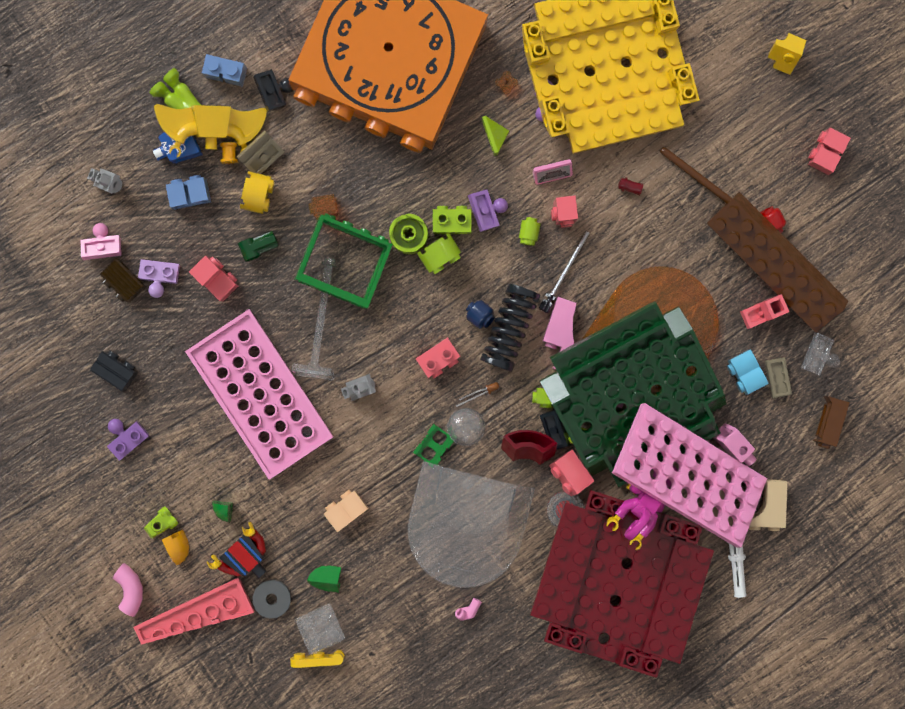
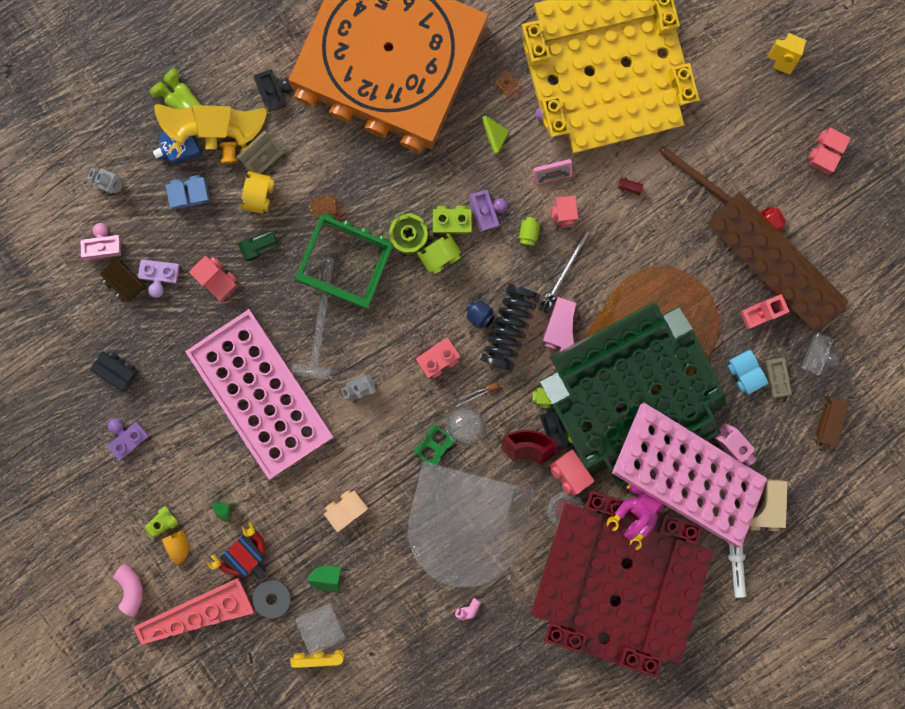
(232, 71): medium blue piece -> none

